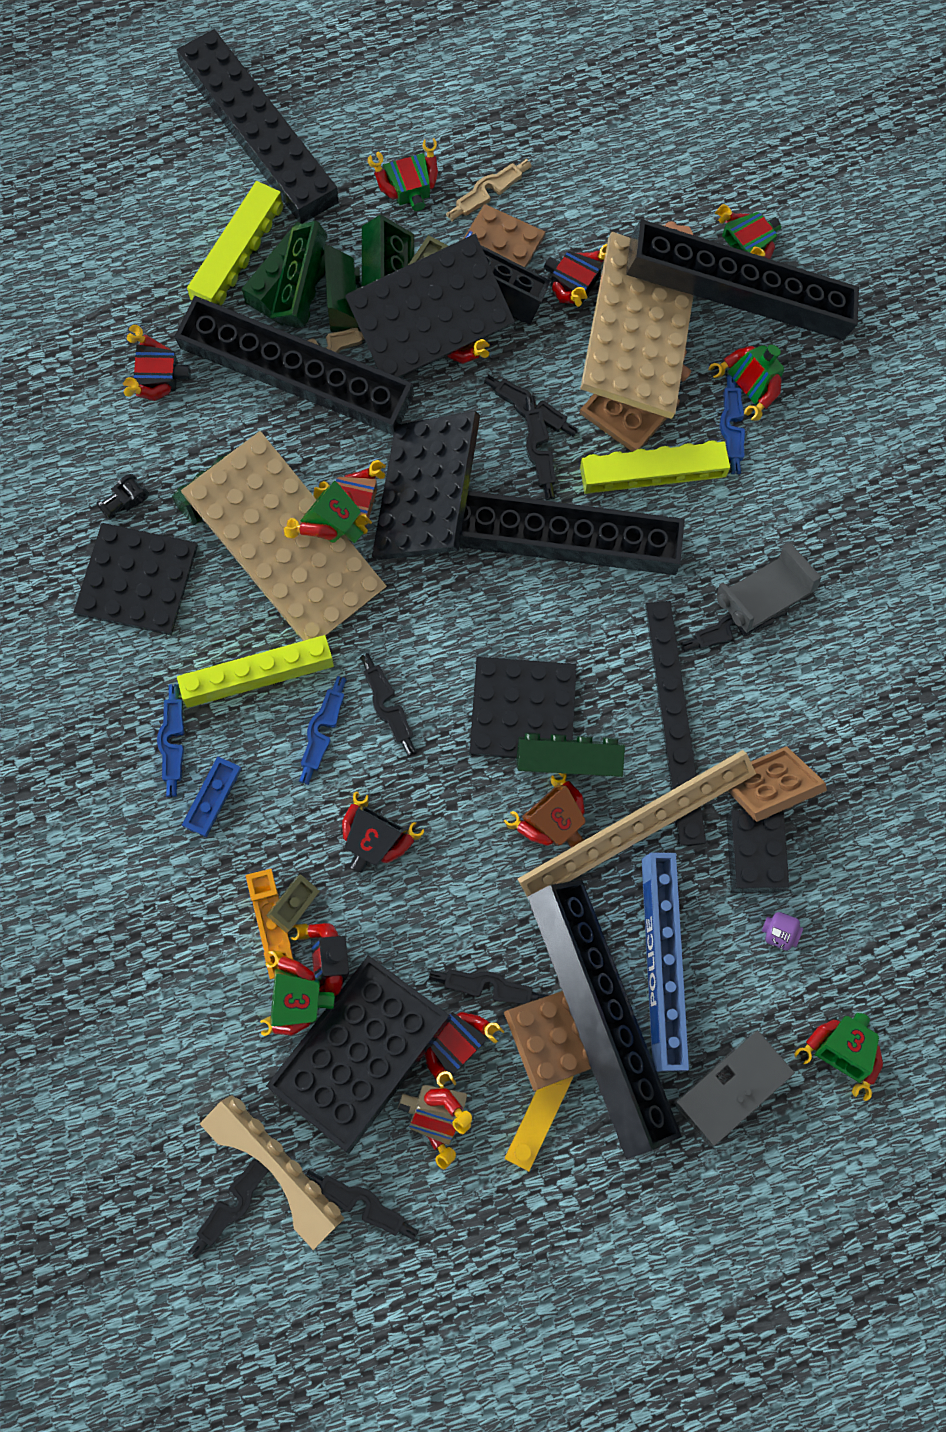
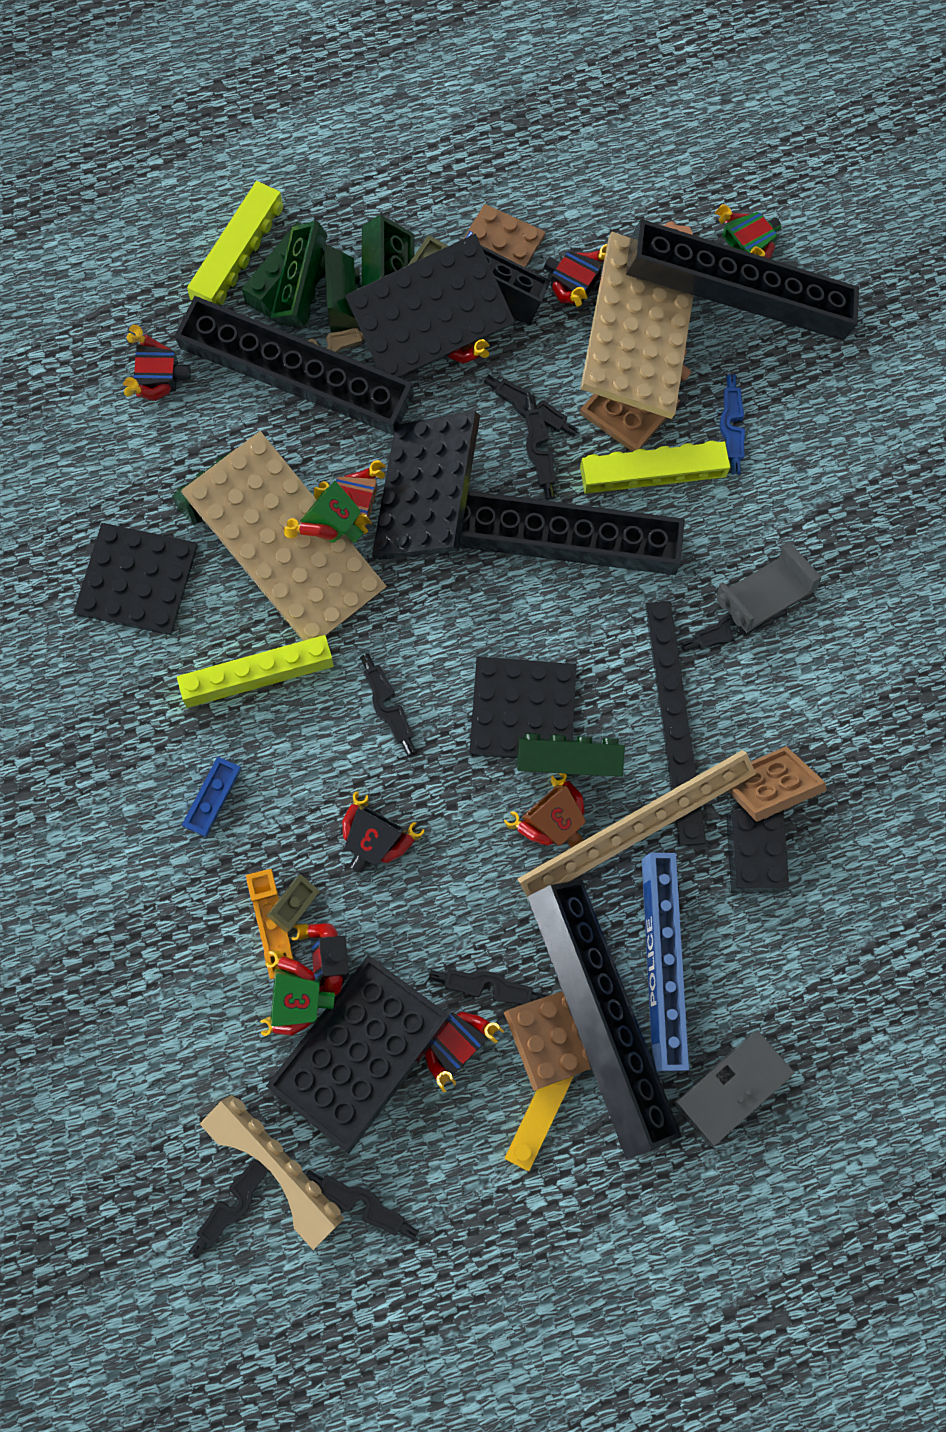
(123, 496): black connector -> none
(171, 753): blue piece -> none
(258, 126): black brick -> none
(318, 742): blue piece -> none
(408, 178): torso -> none
(438, 1116): torso -> none
(479, 196): tan piece -> none
(756, 373): torso -> none
(782, 931): medium lavender head -> none
(849, 1048): green torso -> none

